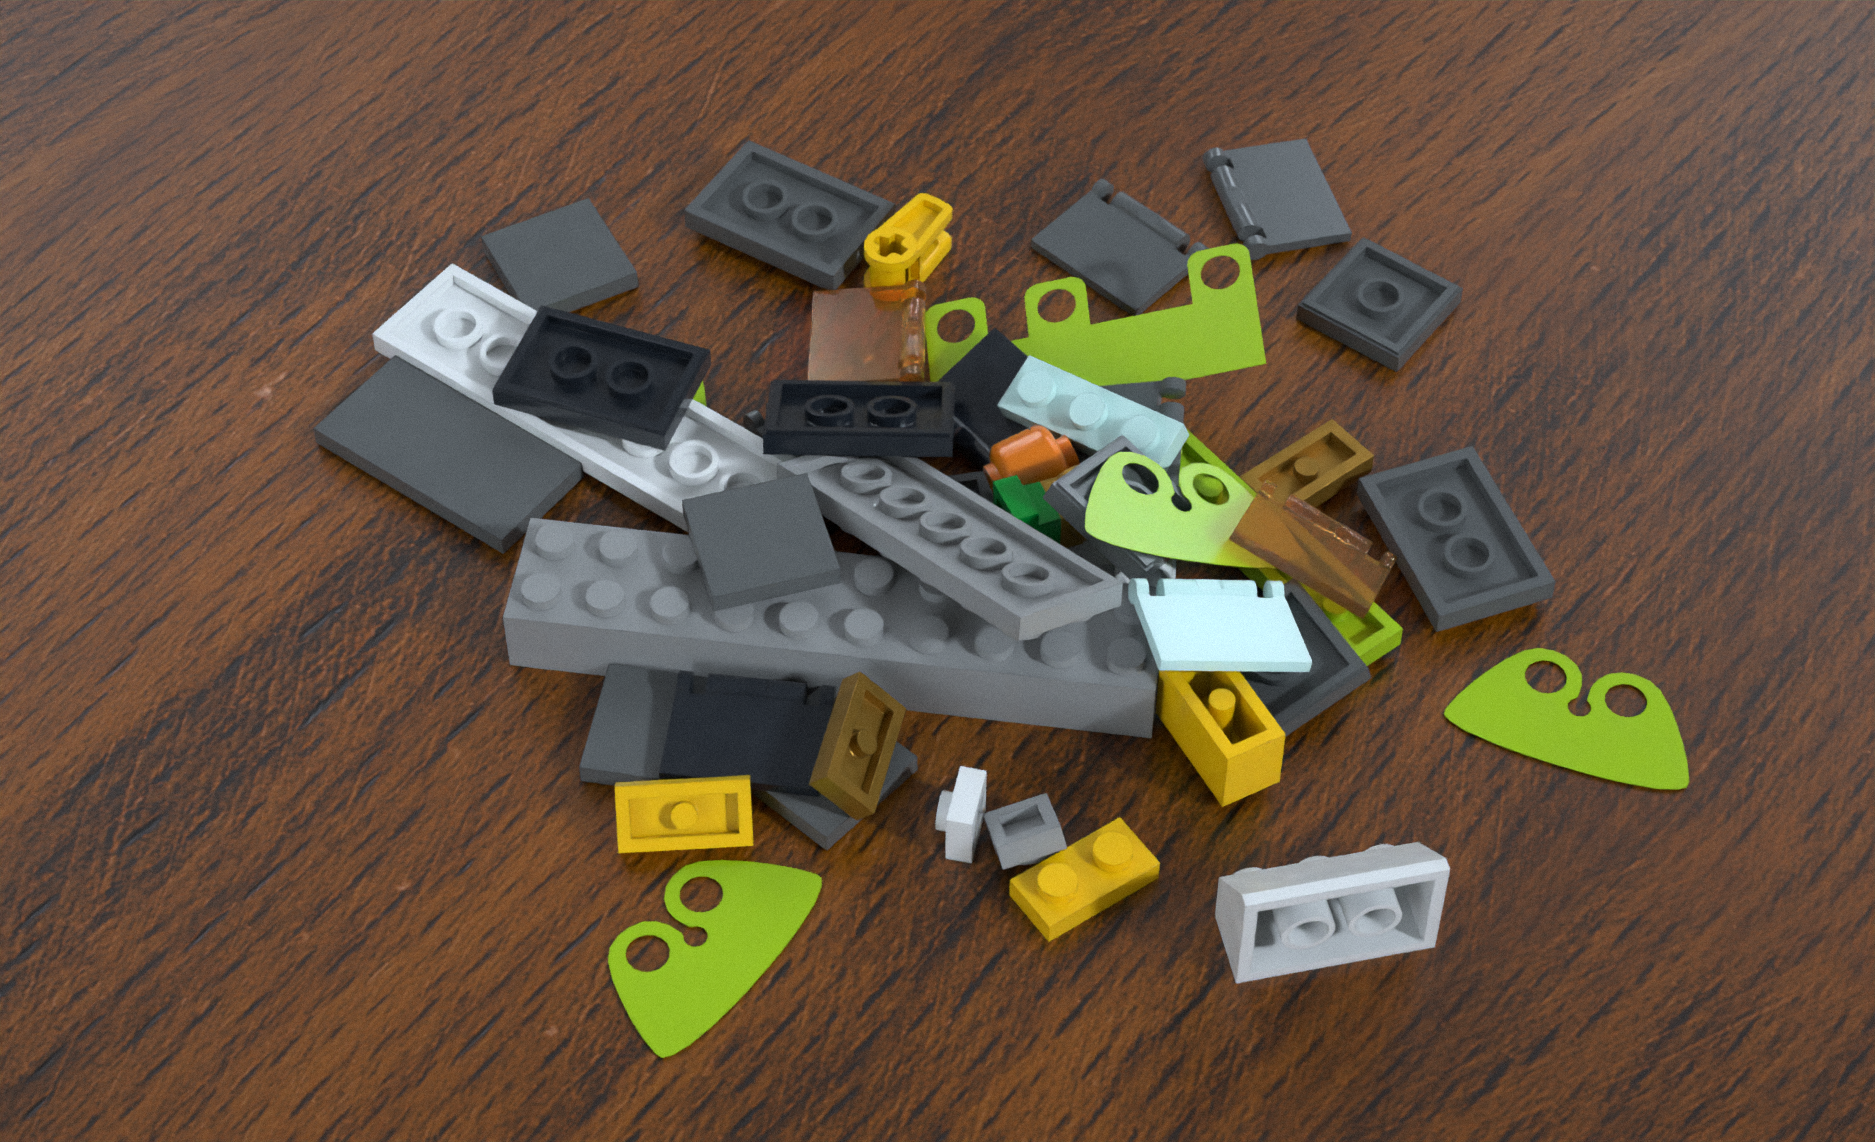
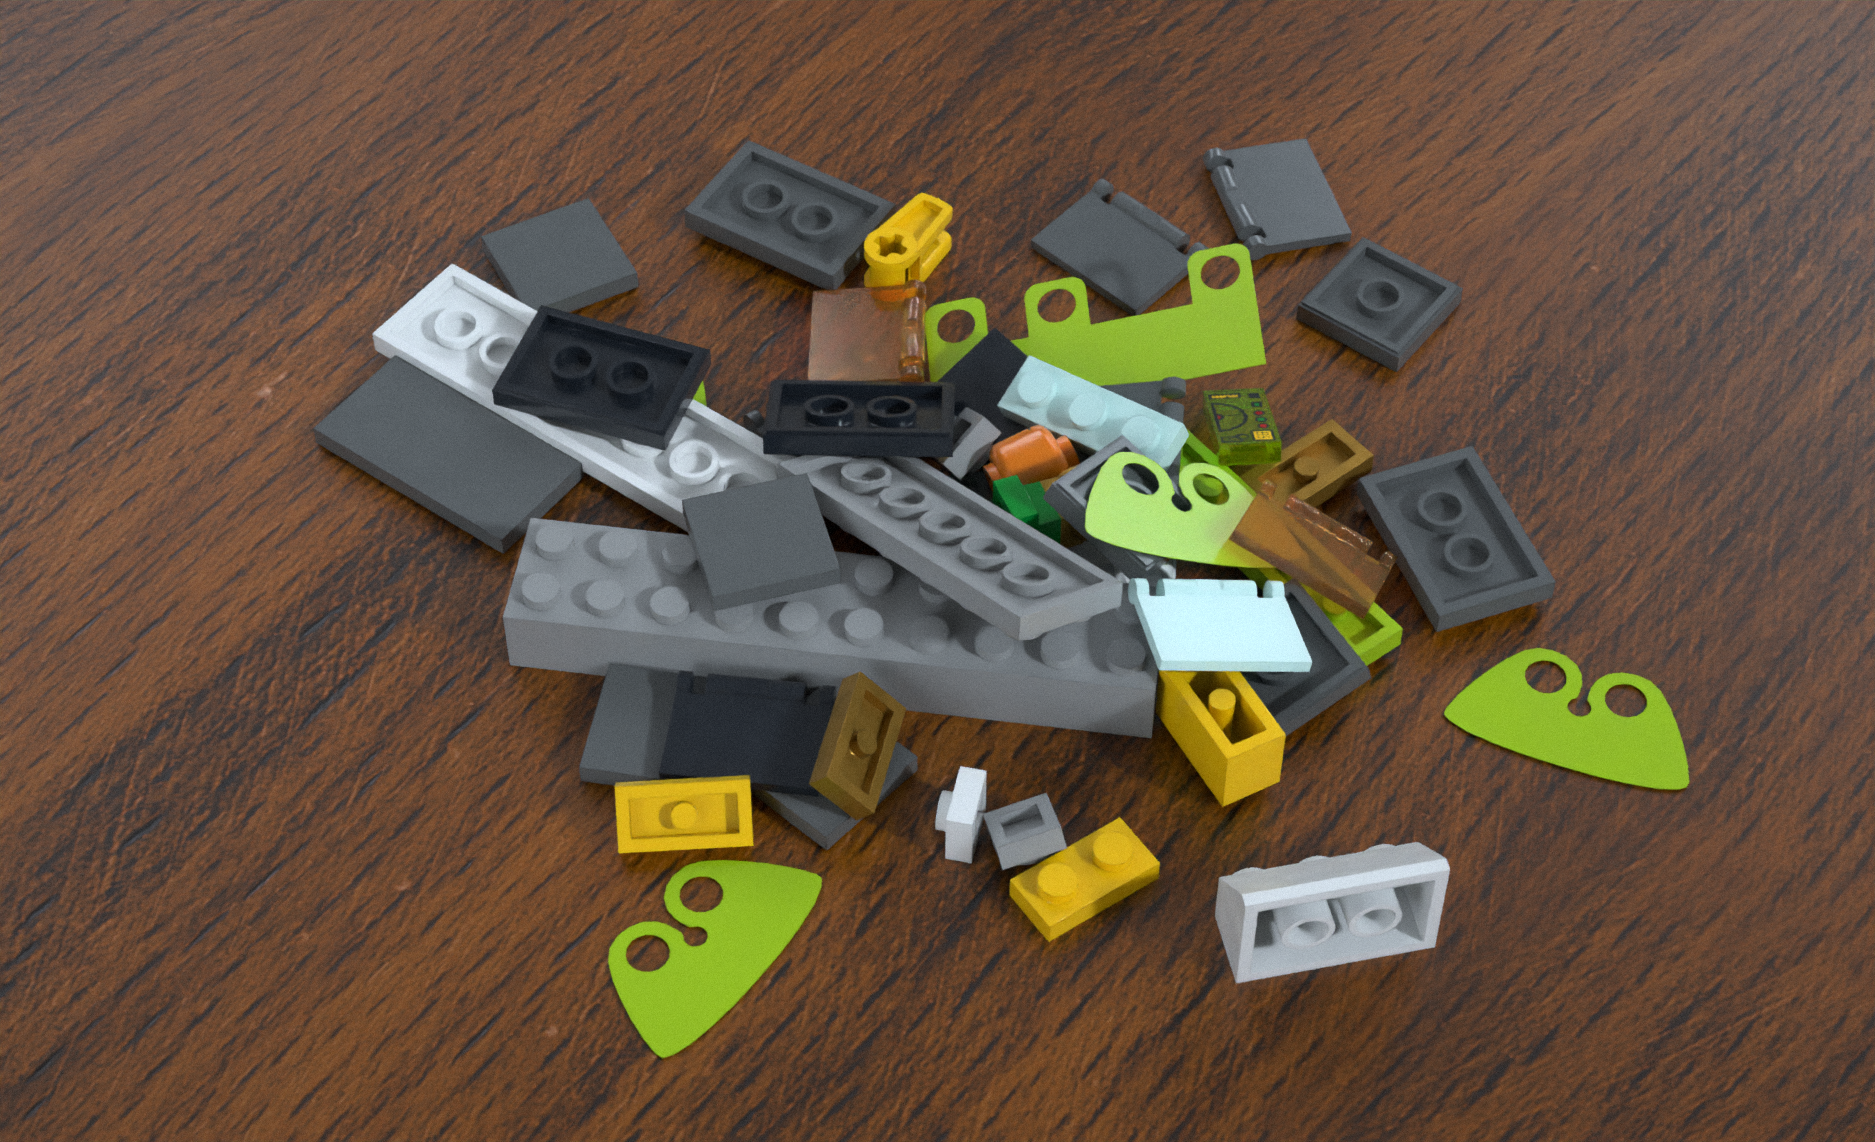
(971, 444): none -> light grey plate
(1241, 426): none -> clear neon green tile

